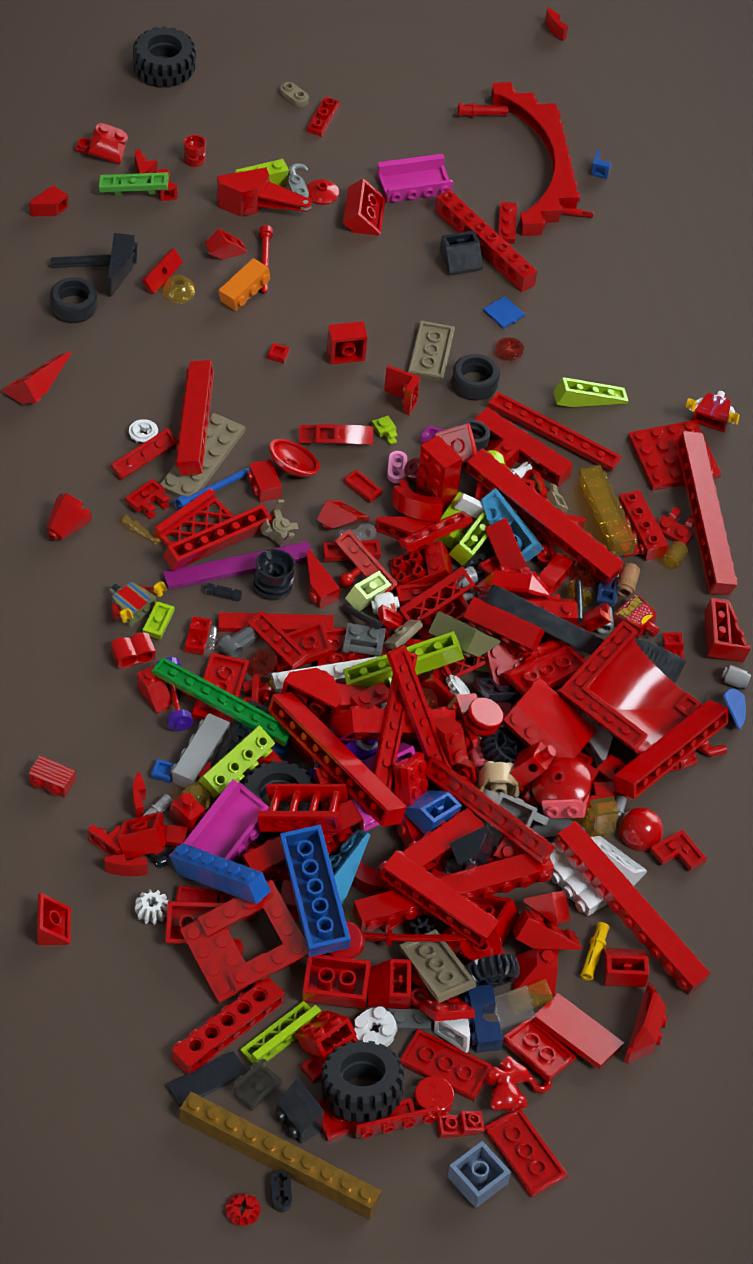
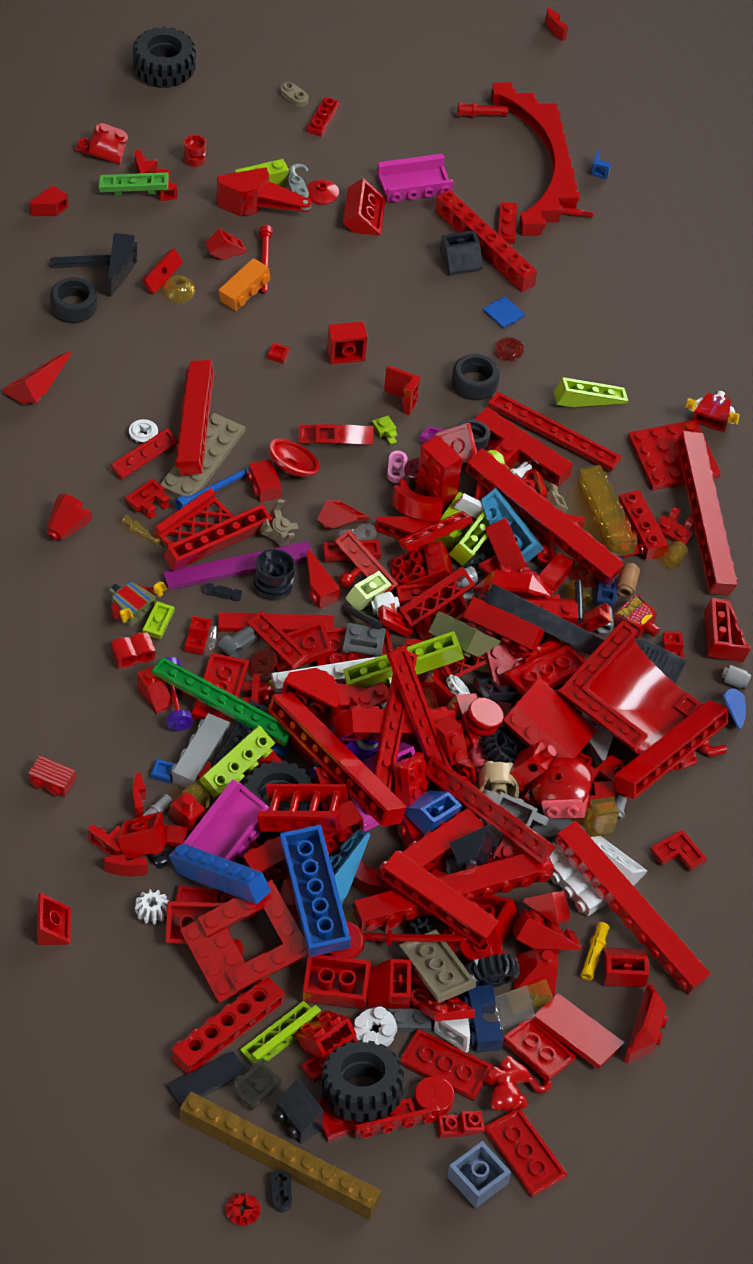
(362, 486): red tile -> none
(403, 634): dark tan plate -> none
(431, 350): dark tan tile -> none
(640, 829): red piece -> none

